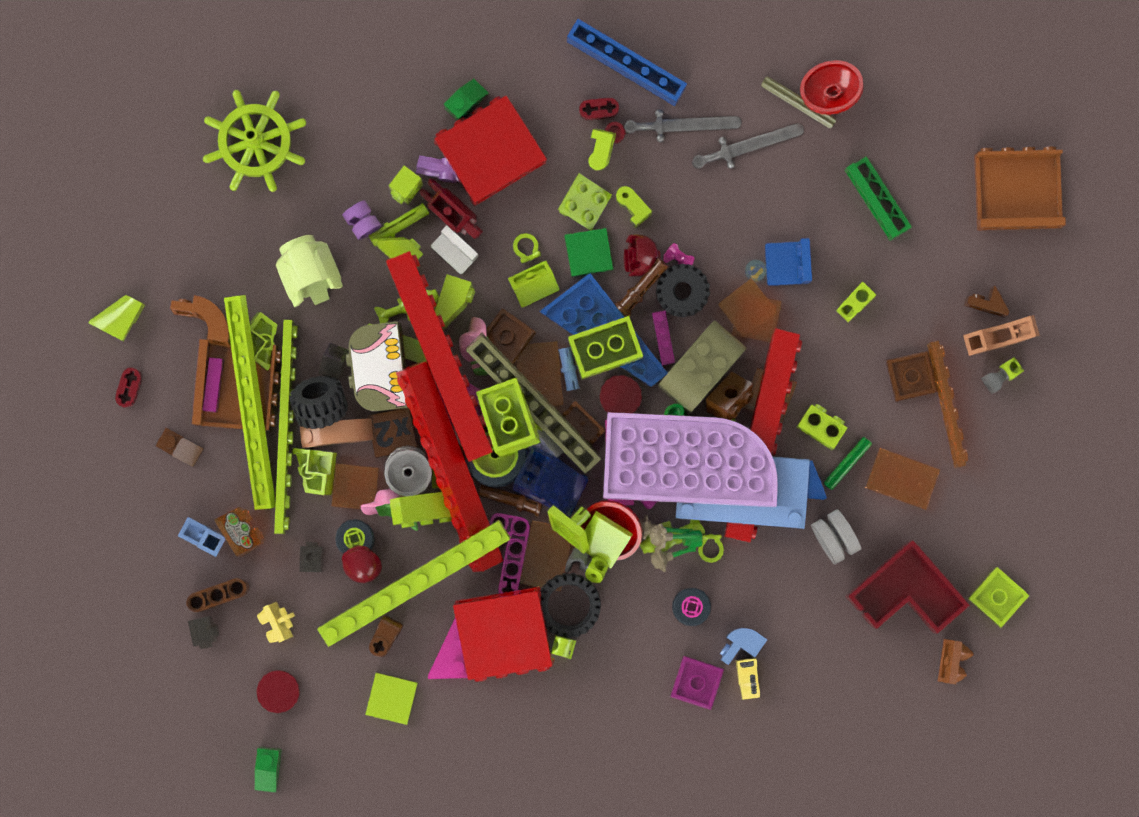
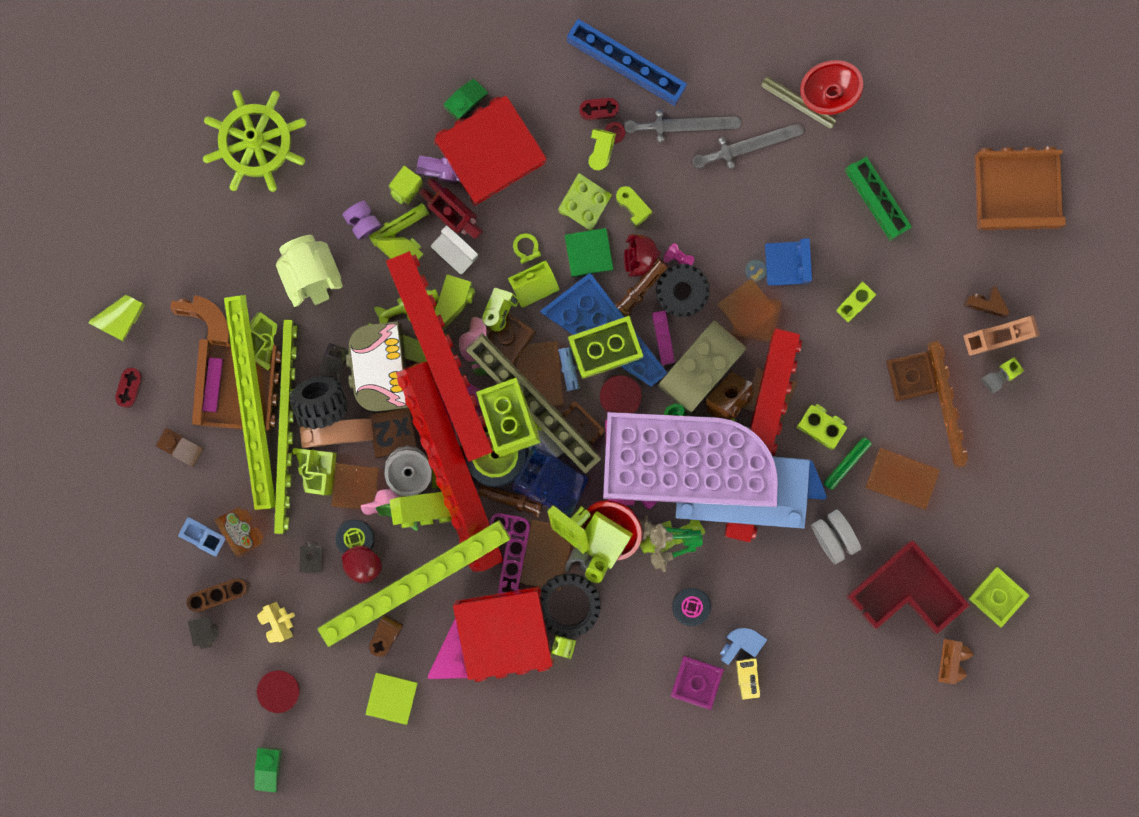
(498, 308): none -> lime leg
(717, 539): lime piece -> none

